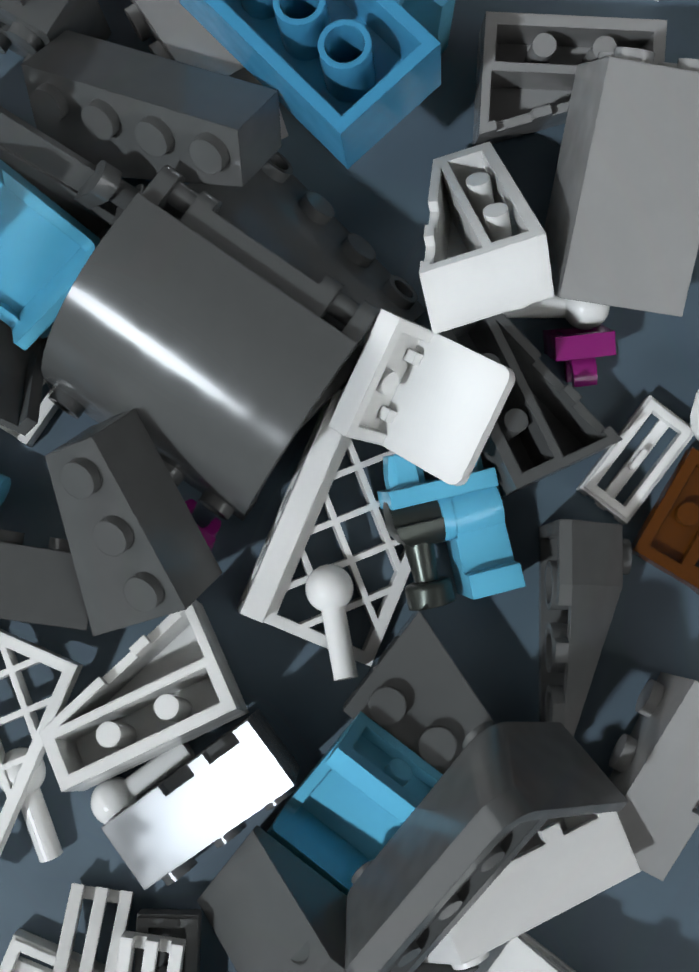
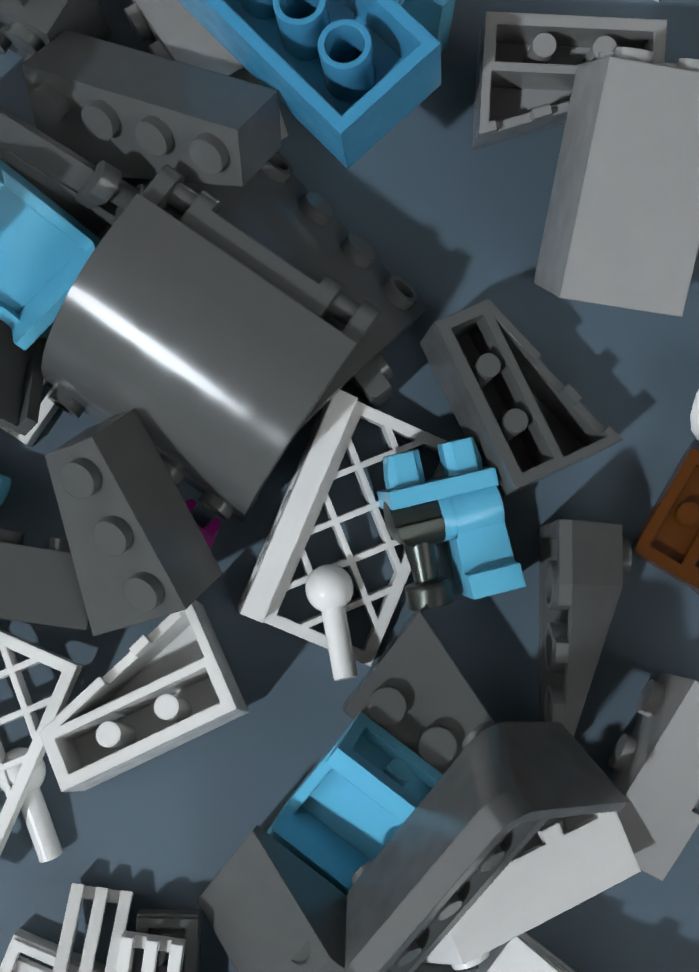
(119, 793): white bar -> none
(204, 802): wedge -> none
(423, 398): white bracket -> none
(480, 242): white wedge -> none
(577, 313): white bar -> none
(579, 351): magenta tile -> none
(606, 498): white tile -> none

